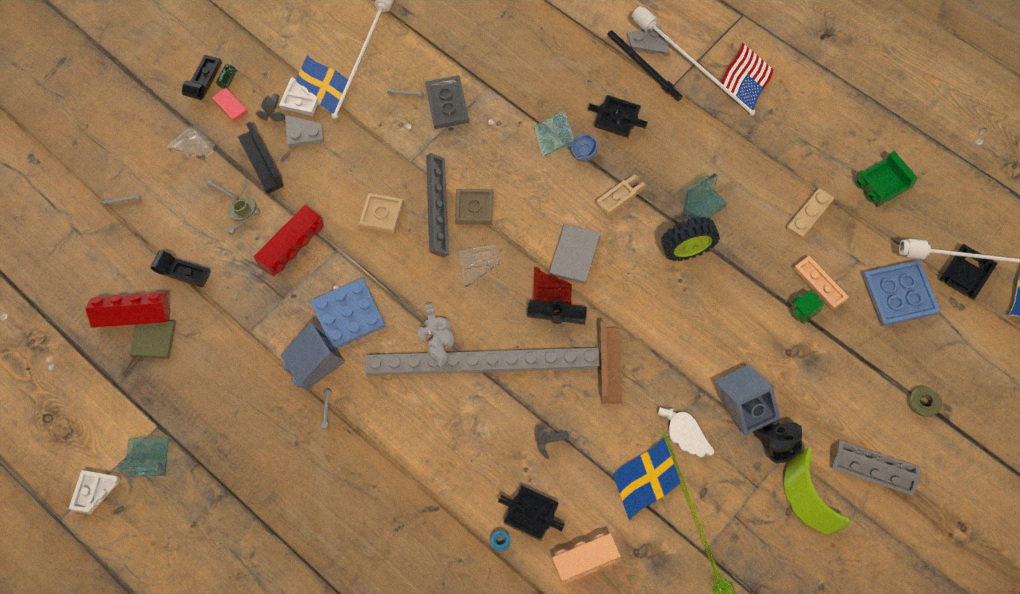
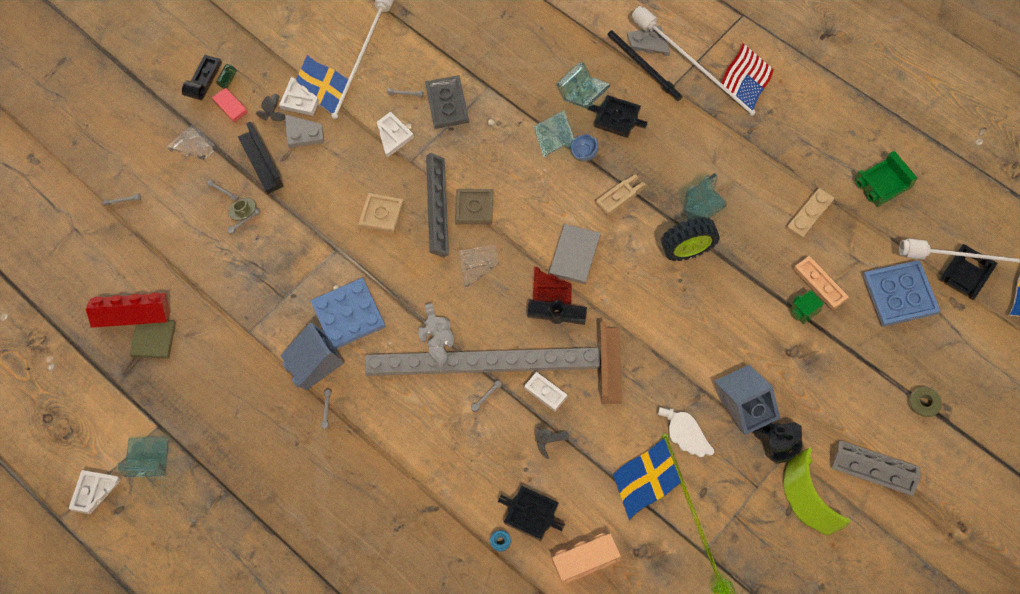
(180, 270): black plate -> none
(289, 241): red brick -> none
(393, 133): none -> white wing
(475, 407): none -> light grey hinge
(545, 392): none -> white plate
(580, 87): none -> clear light blue bracket

